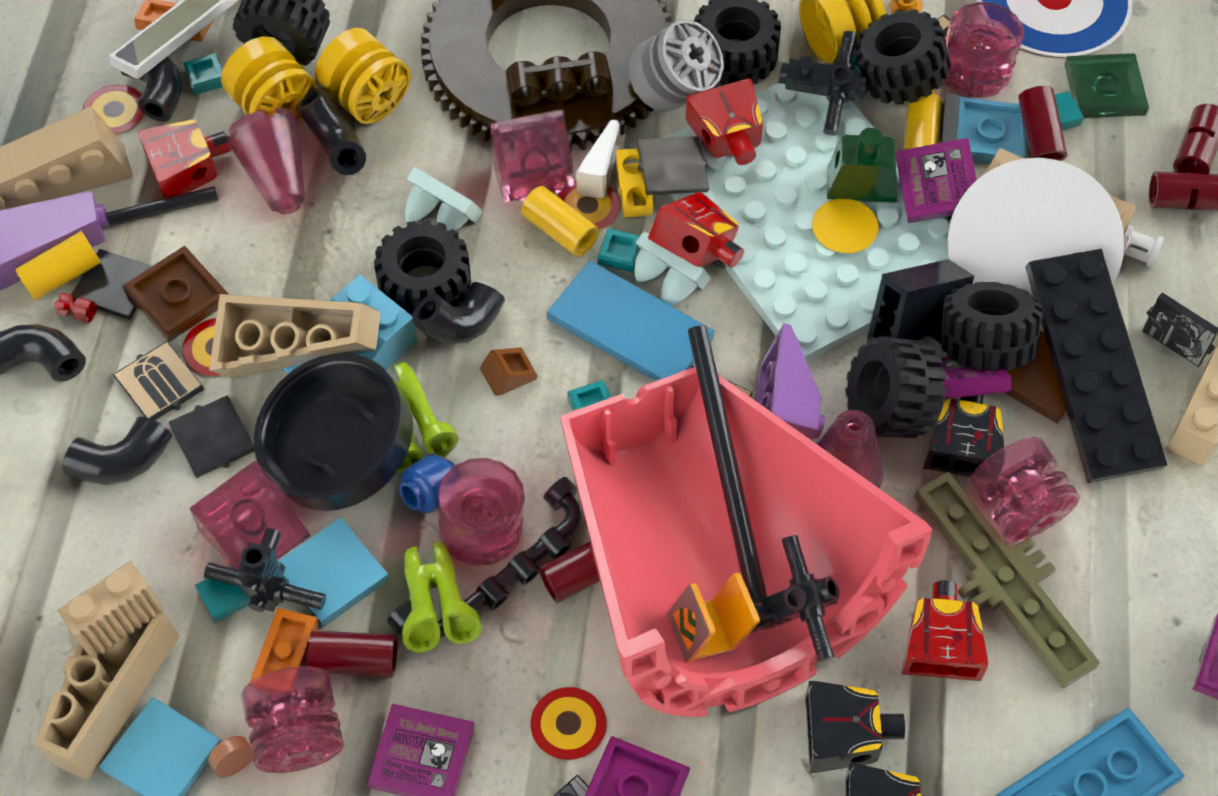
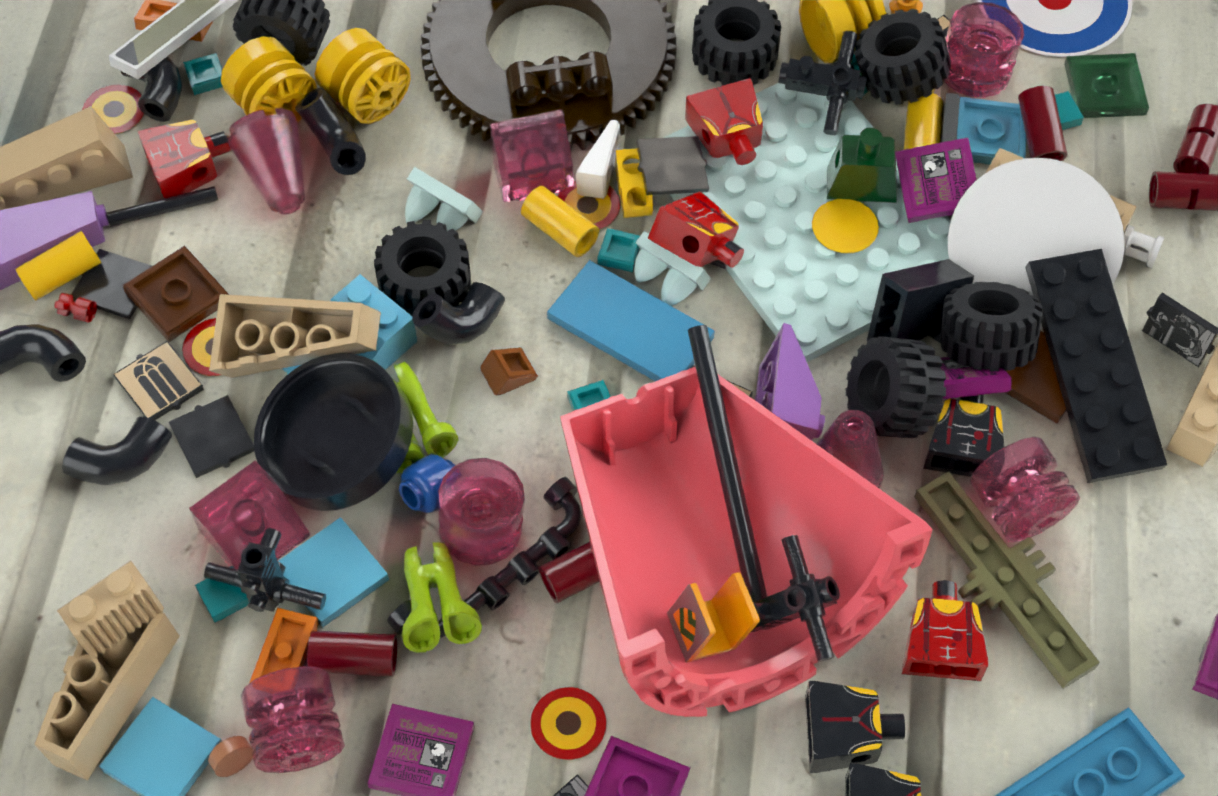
(675, 65): light grey wheel -> none

